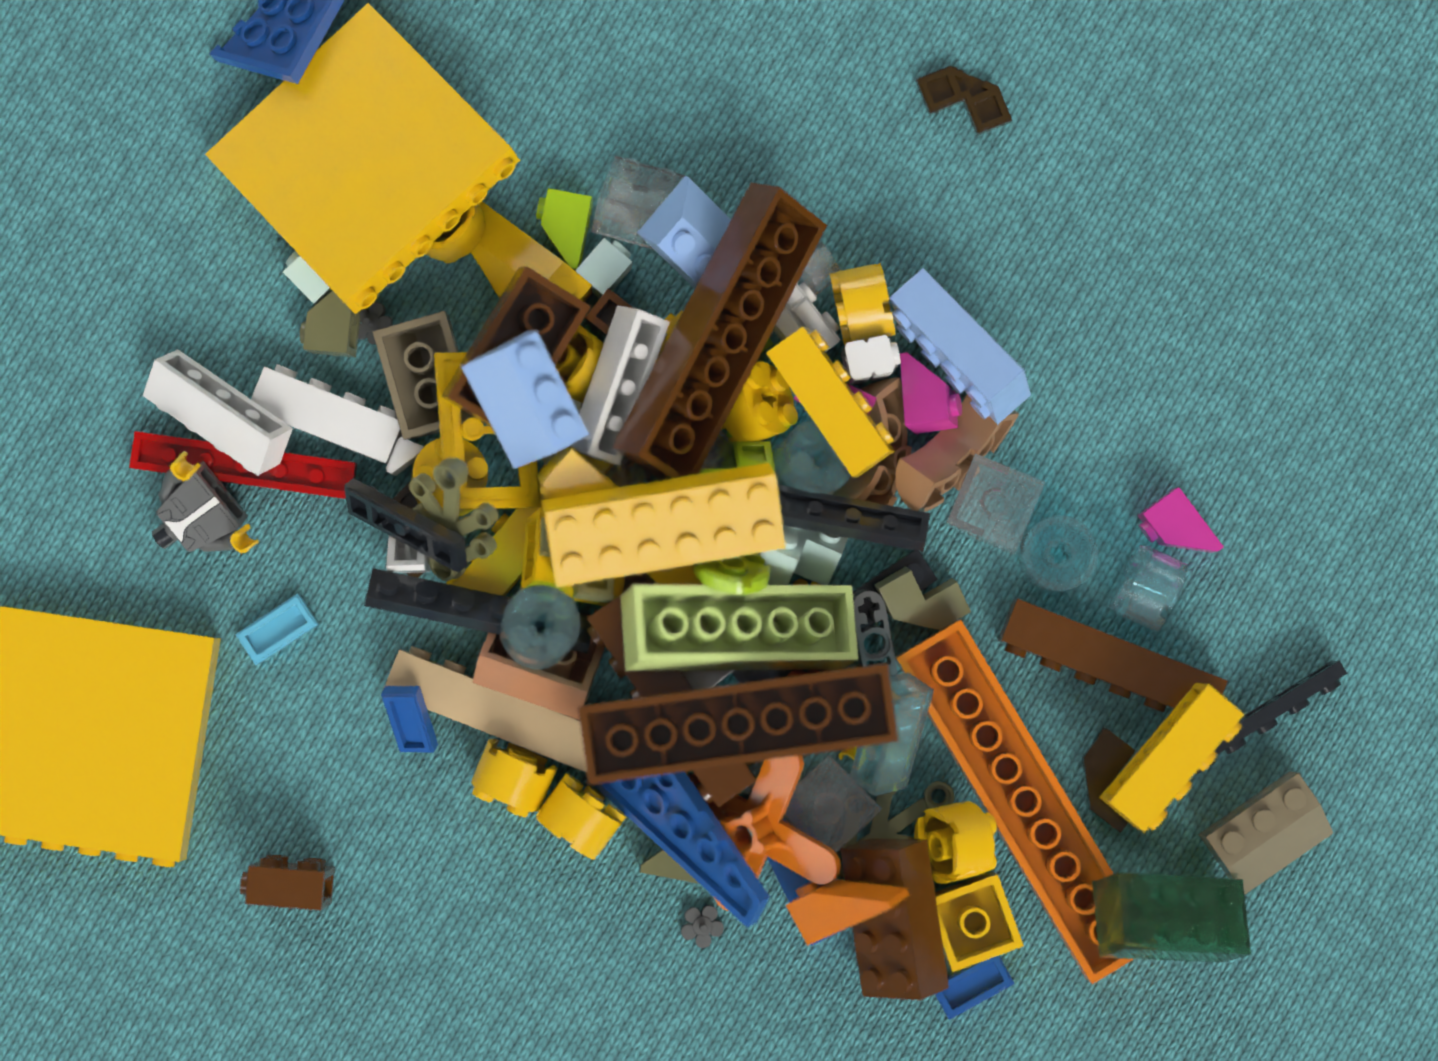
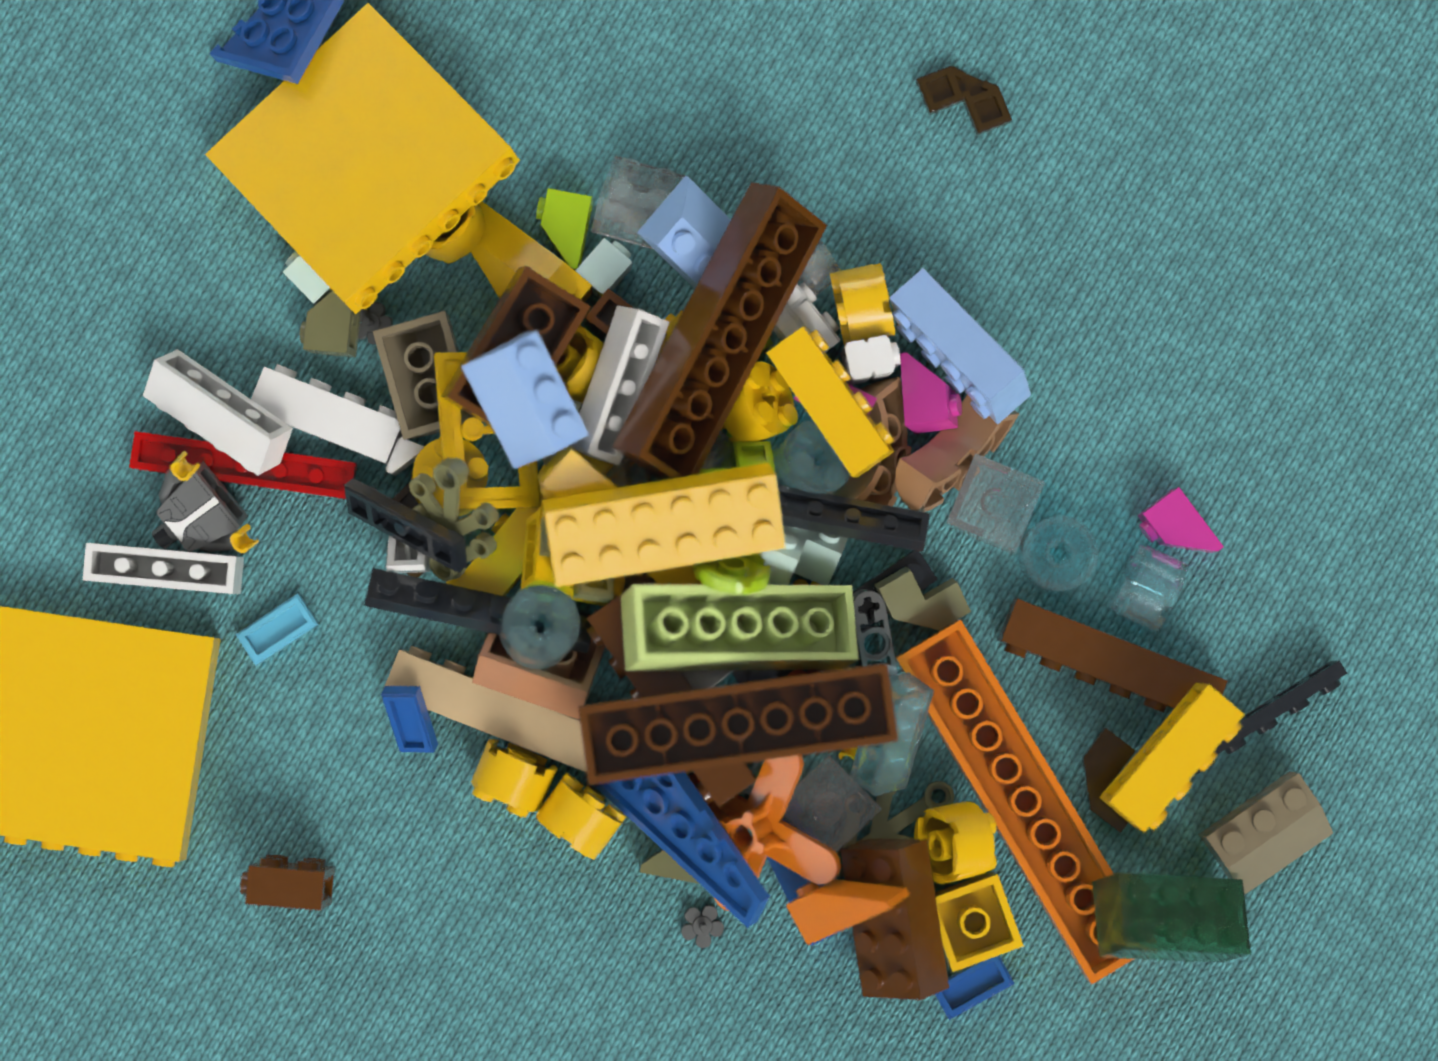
(163, 568): none -> white brick

